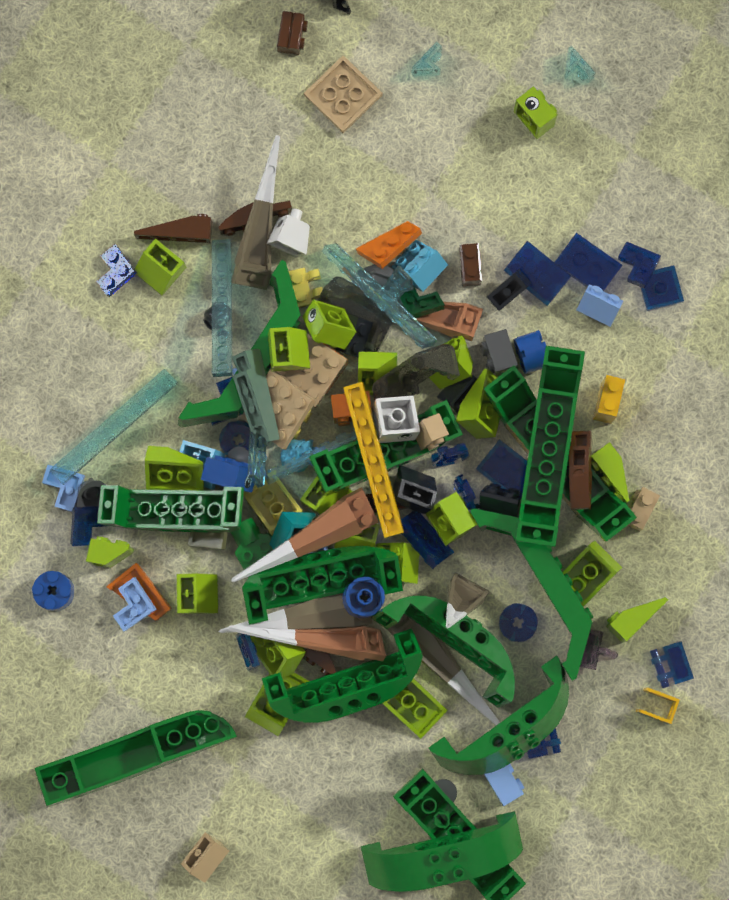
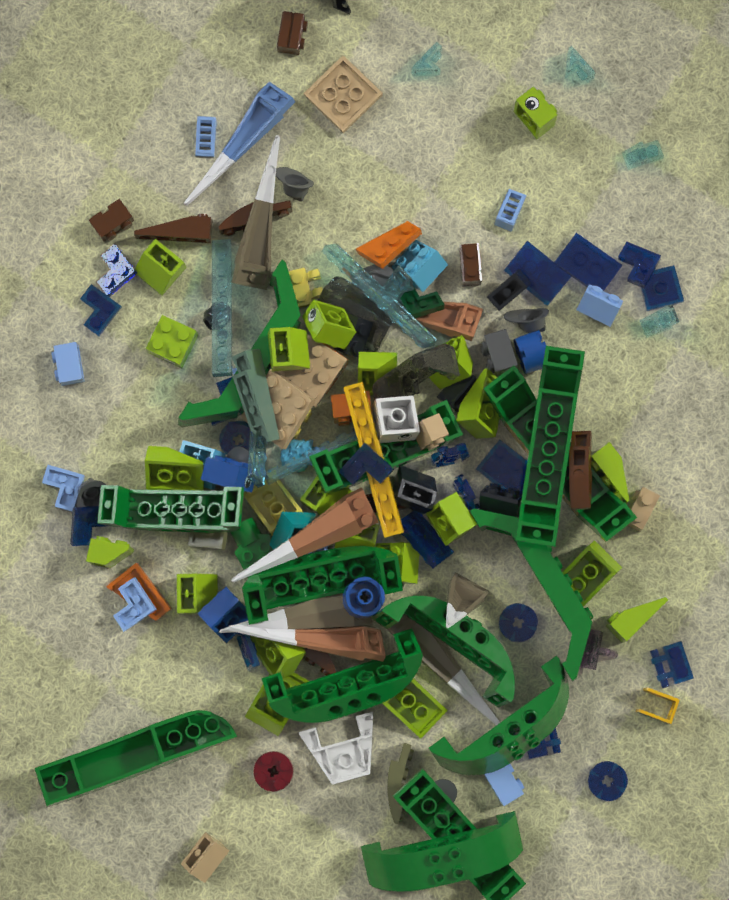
(42, 588): blue brick -> none
(68, 364): none -> light blue brick
(104, 309): none -> clear blue plate
(112, 221): none -> reddish brown brick
(113, 426): clear light blue plate -> none
(172, 341): none -> lime brick
(208, 121): none -> light blue slope
(223, 612): none -> blue brick
(260, 118): none -> medium blue plate
(263, 776): none -> dark red brick
(290, 234): white torso -> none
(294, 182): none -> dark grey piece
(347, 758): none -> white wing
(366, 461): none -> clear blue plate
(395, 775): none -> olive slope
(507, 221): none -> light blue slope
(528, 319): none -> dark grey piece
(609, 399): yellow brick -> none
(613, 771): none -> clear blue plate
(642, 154): none -> clear light blue slope
(659, 321): none -> clear light blue slope

